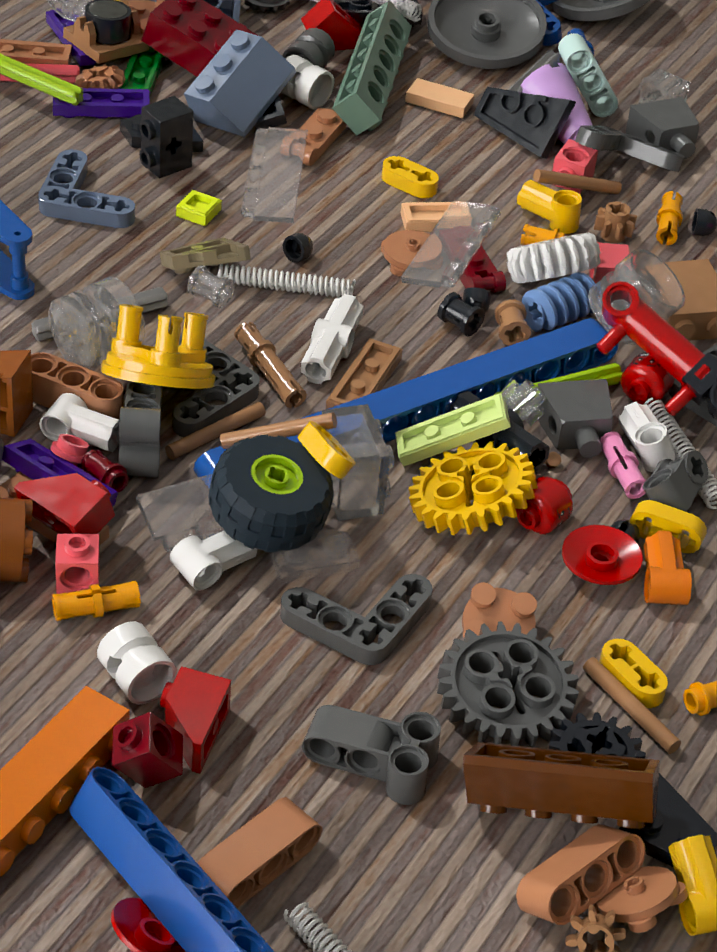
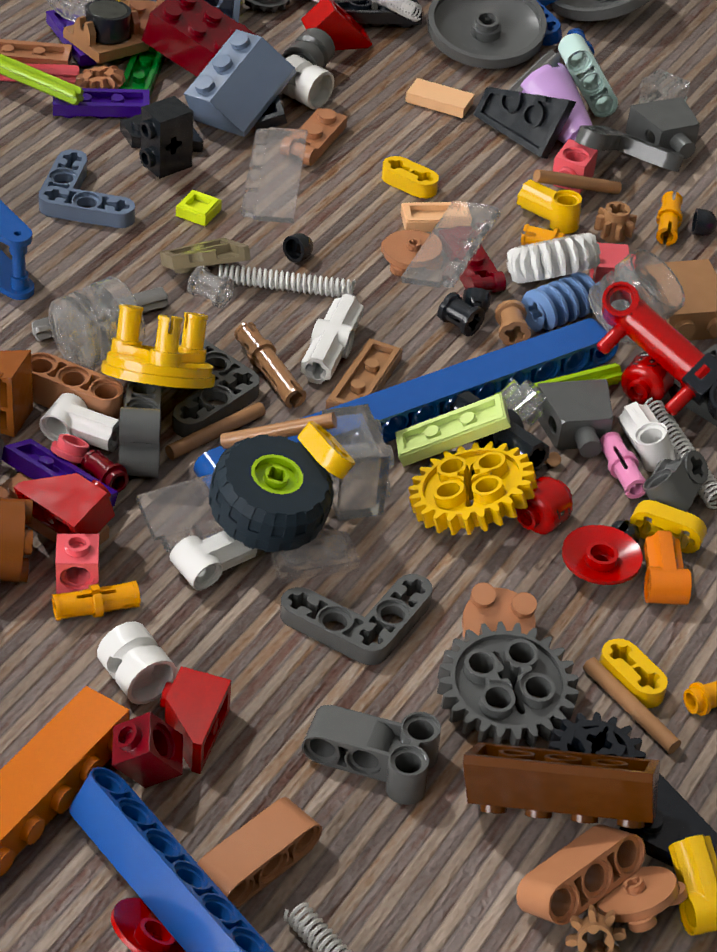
(372, 69): sand green brick -> none

